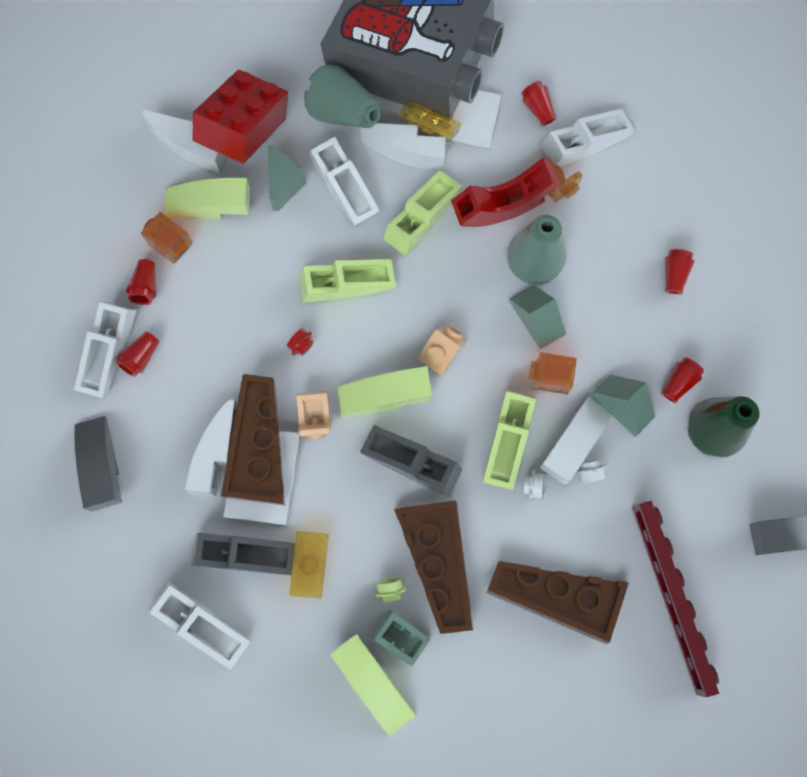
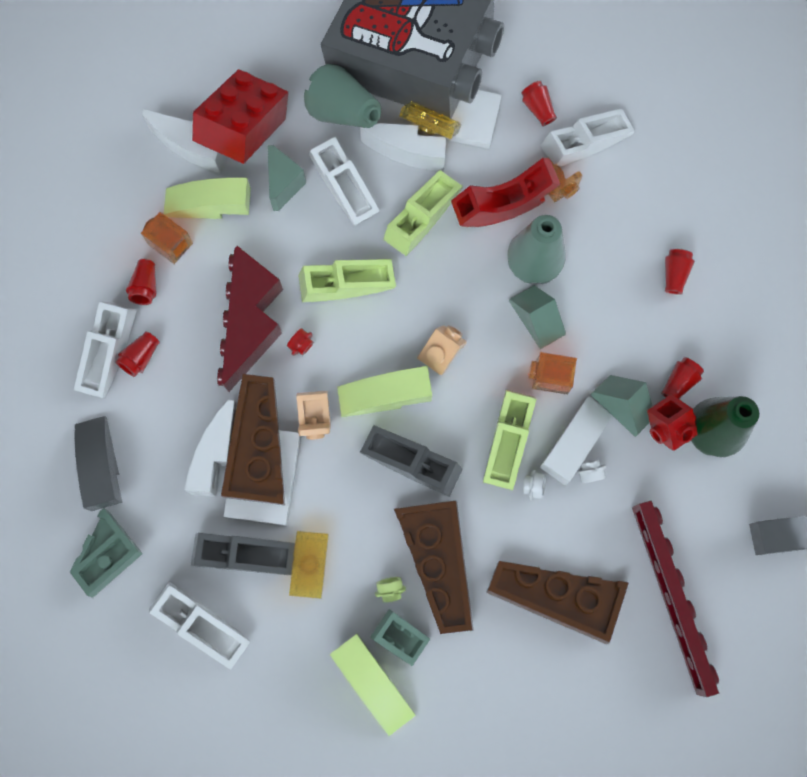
(104, 555): none -> sand green wing
(248, 327): none -> dark red slope
(672, 422): none -> red brick

